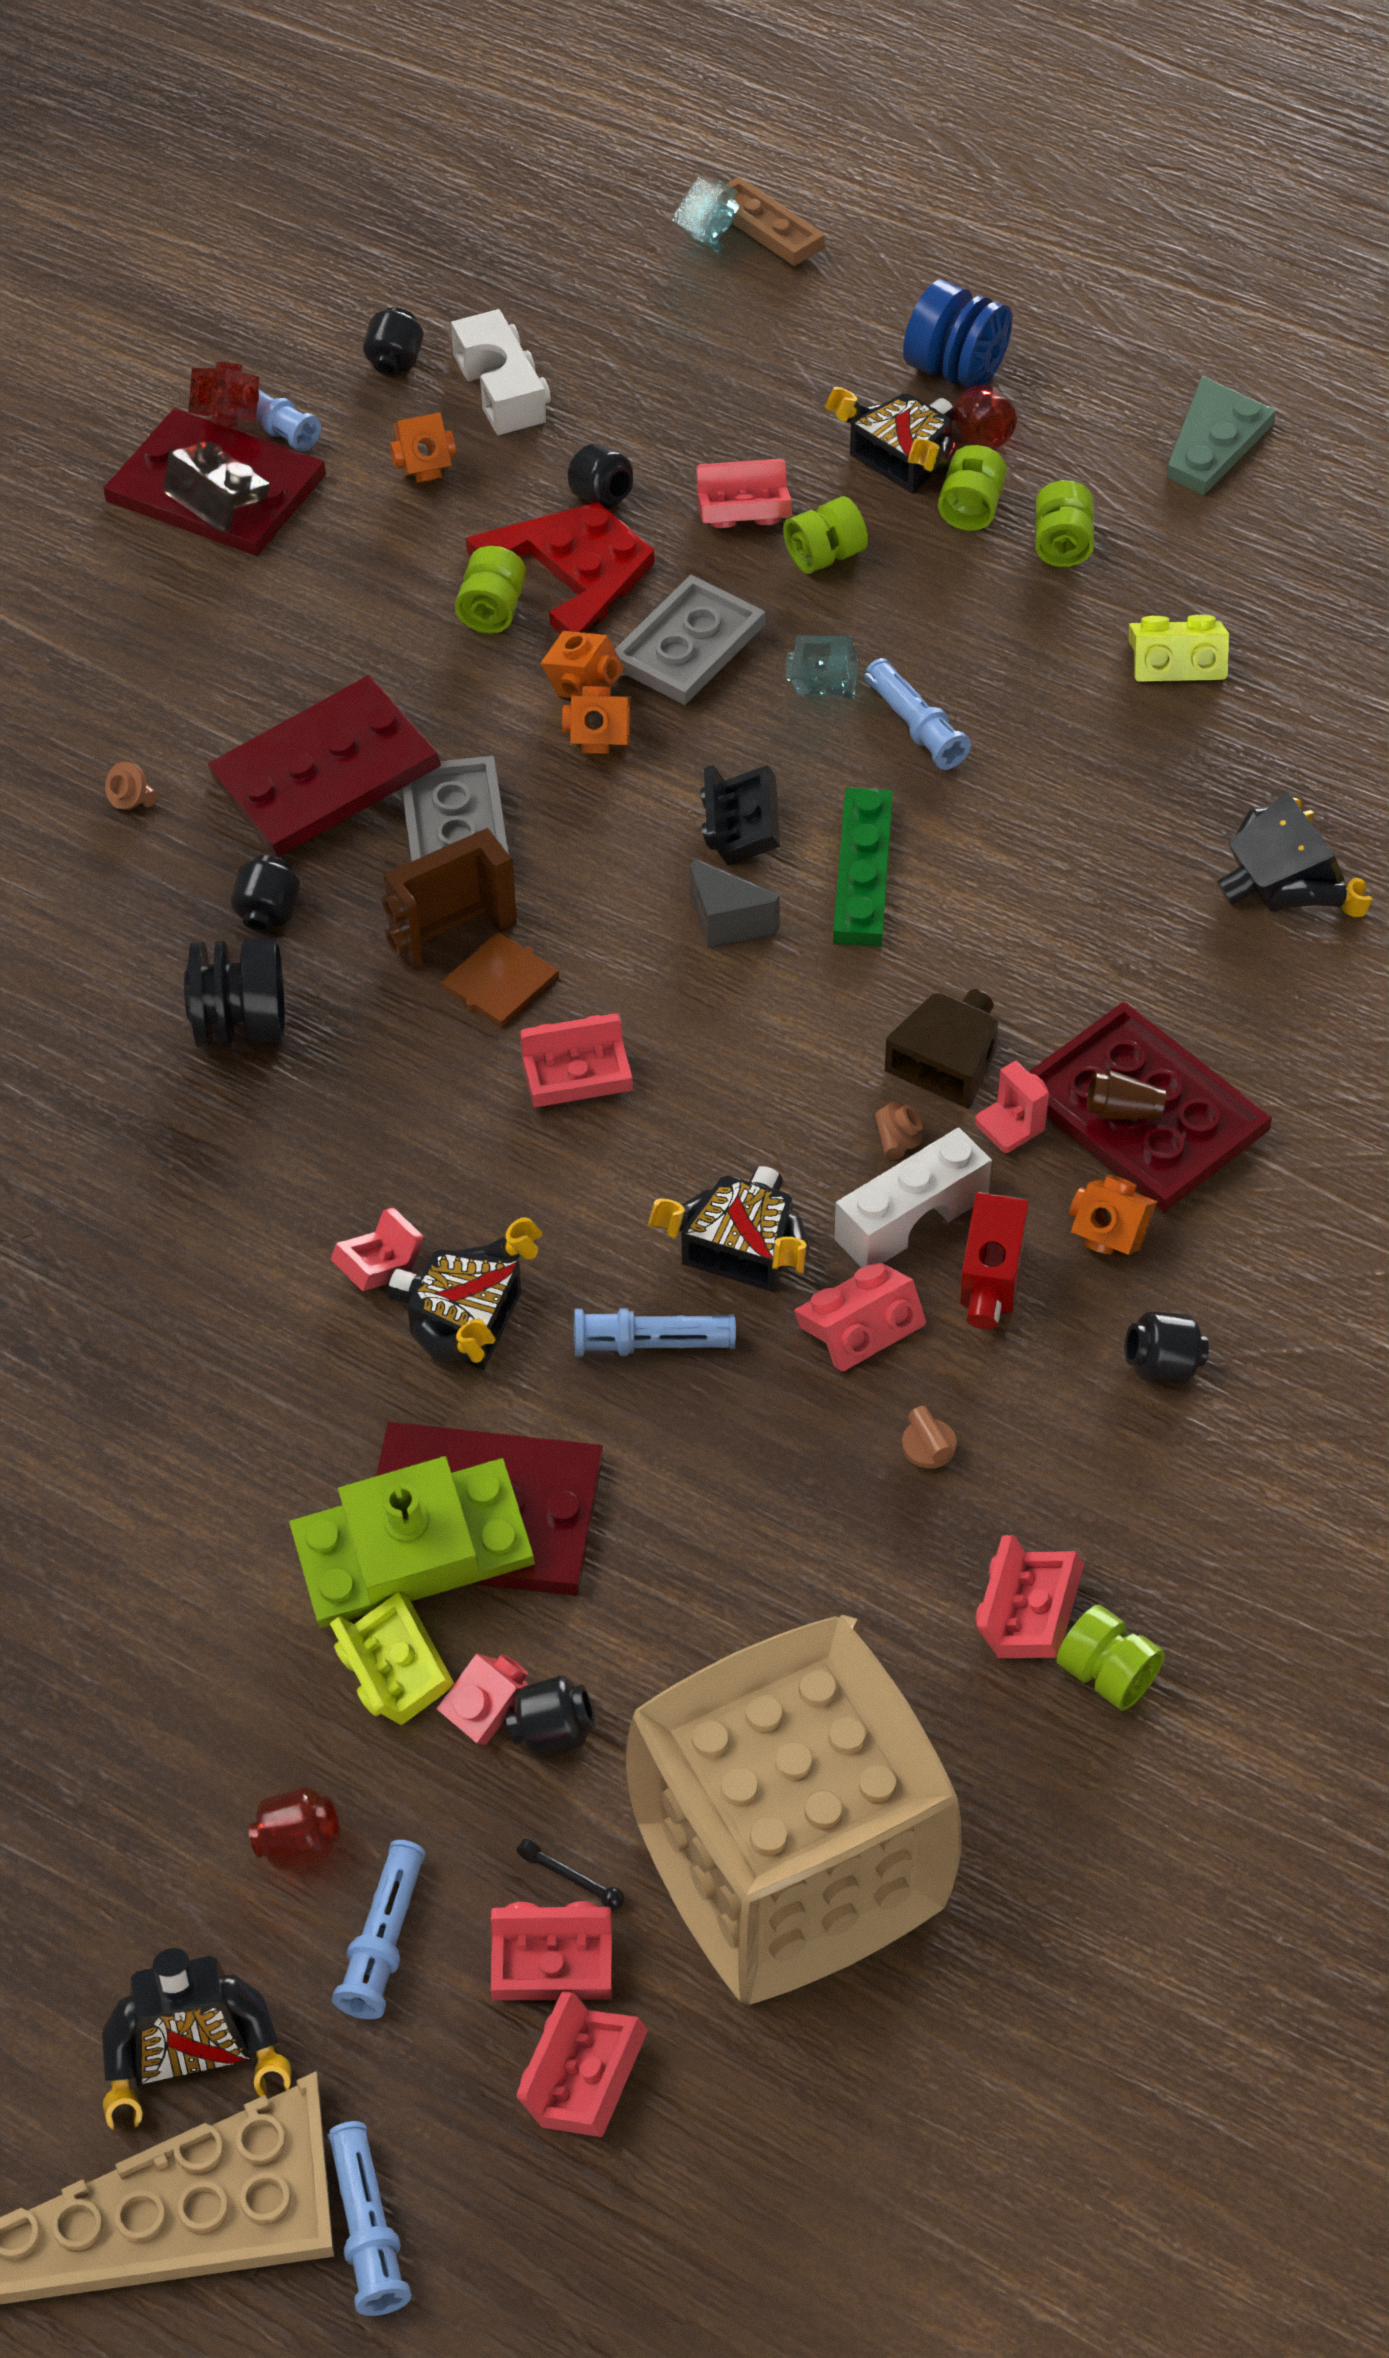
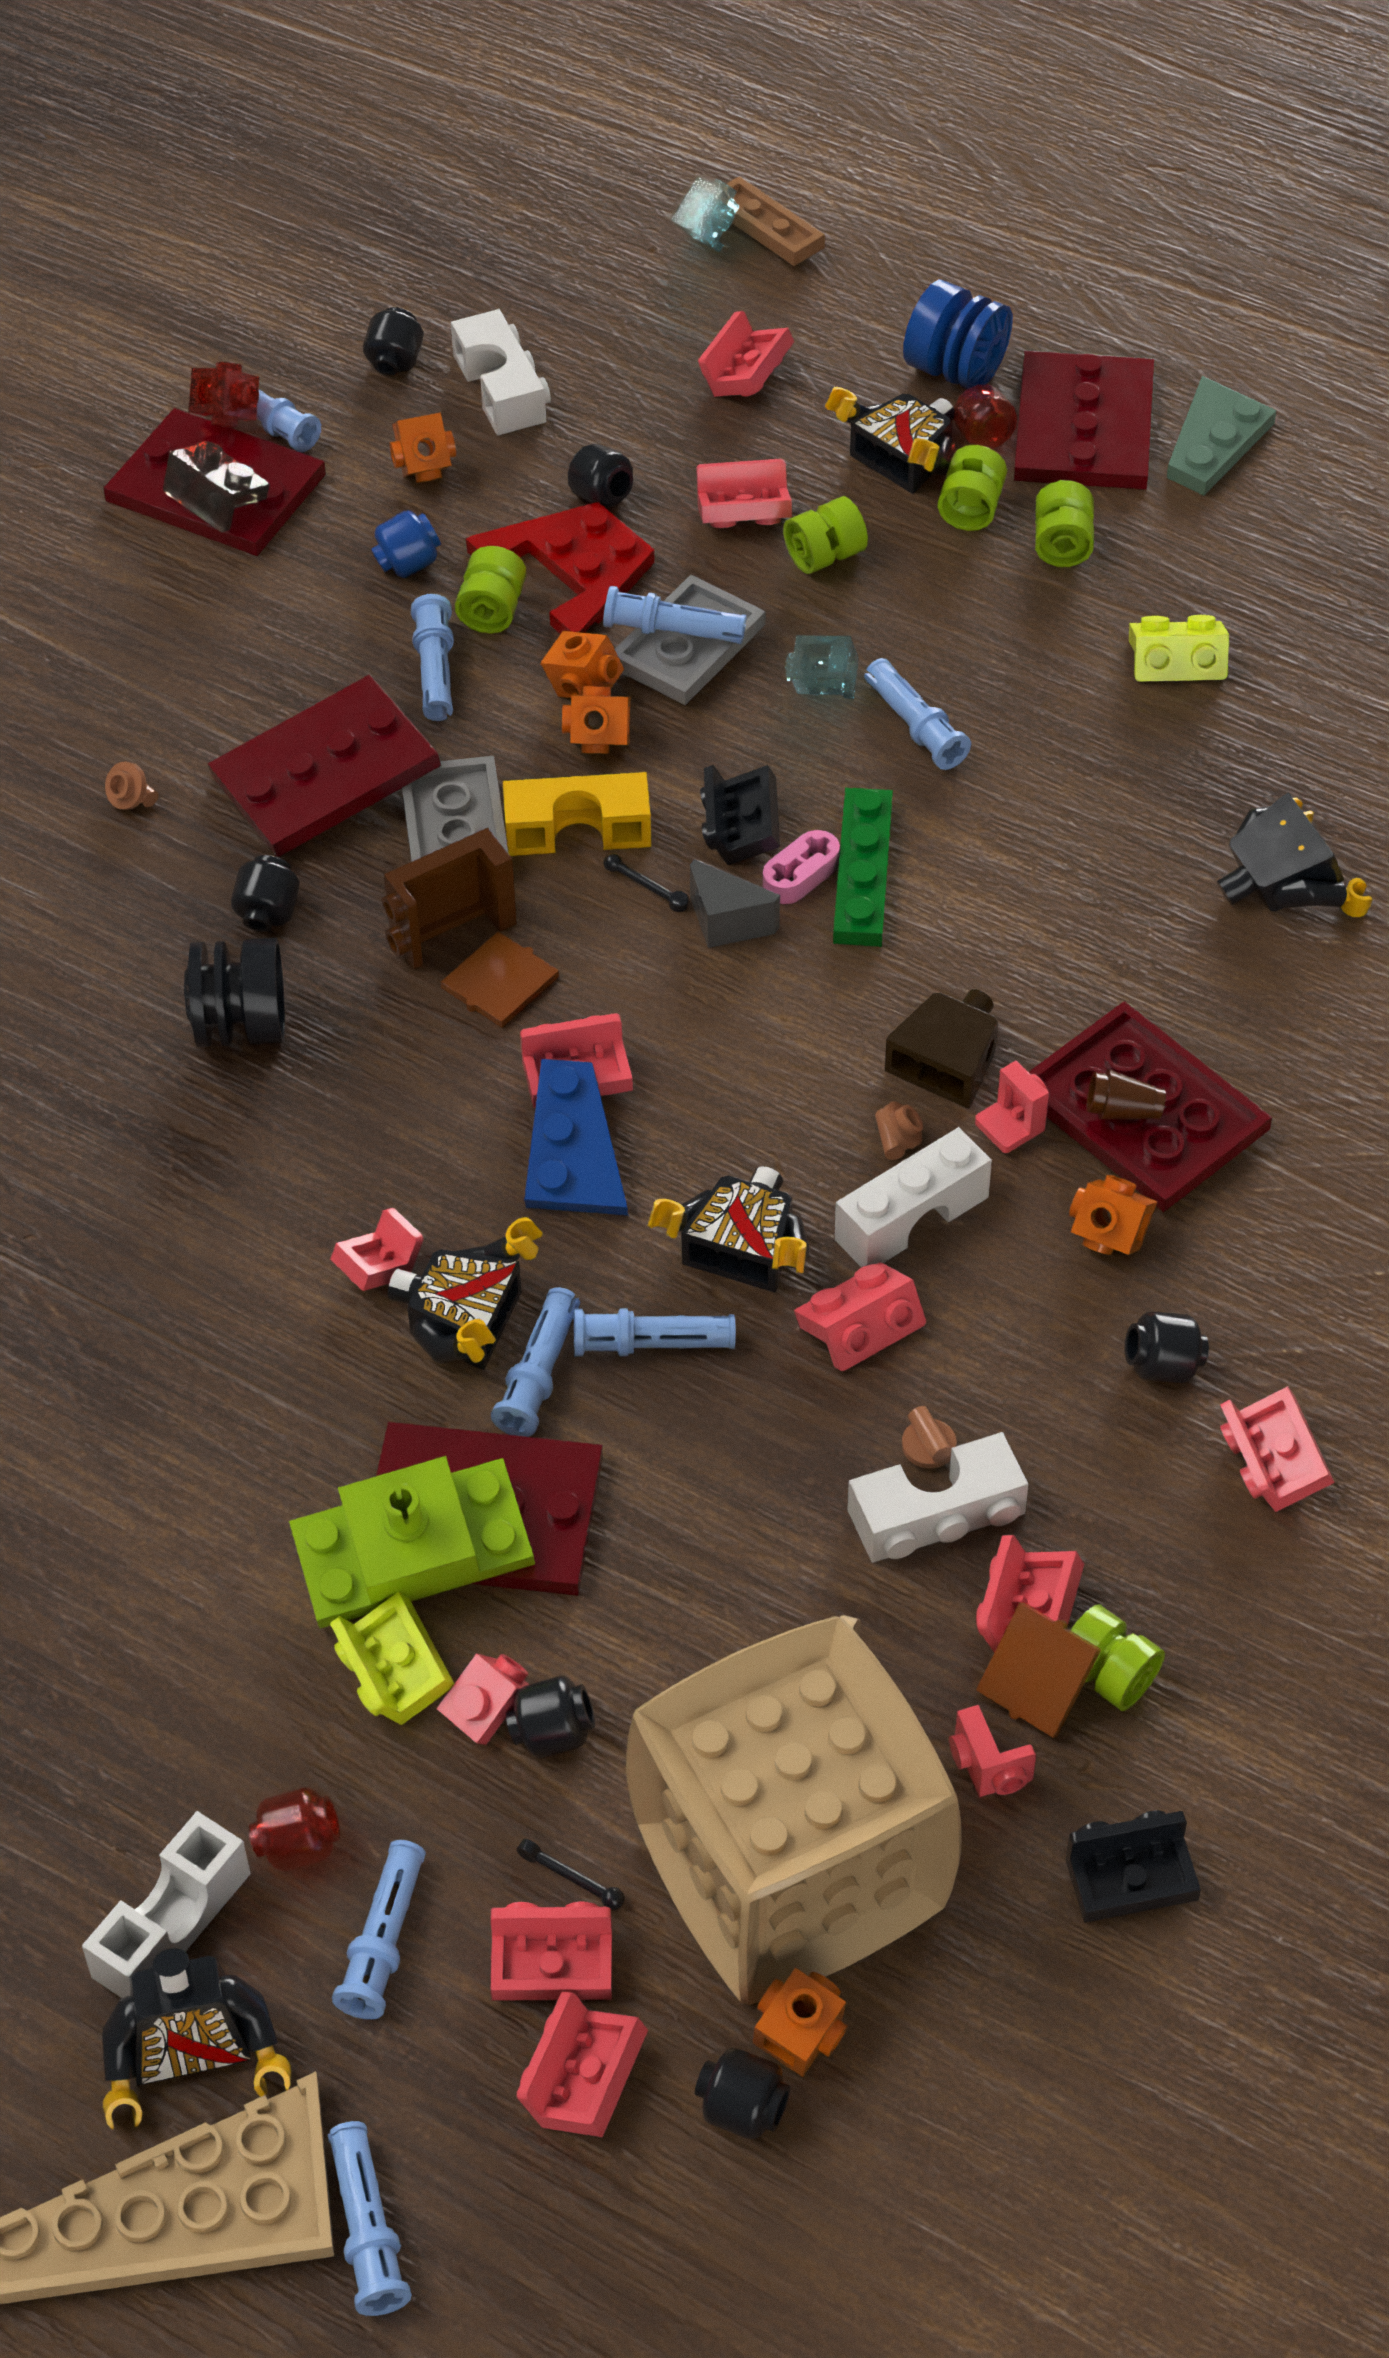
(196, 1880): none -> white arch
(405, 544): none -> blue head
(433, 642): none -> light blue pin
(531, 1379): none -> light blue pin
(571, 1144): none -> blue wing
(609, 802): none -> yellow arch
(652, 614): none -> light blue pin
(677, 900): none -> black hinge
(742, 2093): none -> black head
(743, 358): none -> coral bracket
(797, 2039): none -> orange brick
(806, 871): none -> bright pink beam
(900, 1518): none -> white arch
(977, 1751): none -> coral bracket
(993, 1258): red torso -> none
(1038, 1669): none -> dark orange piece
(1084, 419): none -> dark red plate
(1131, 1865): none -> black bracket
(1277, 1448): none -> coral bracket

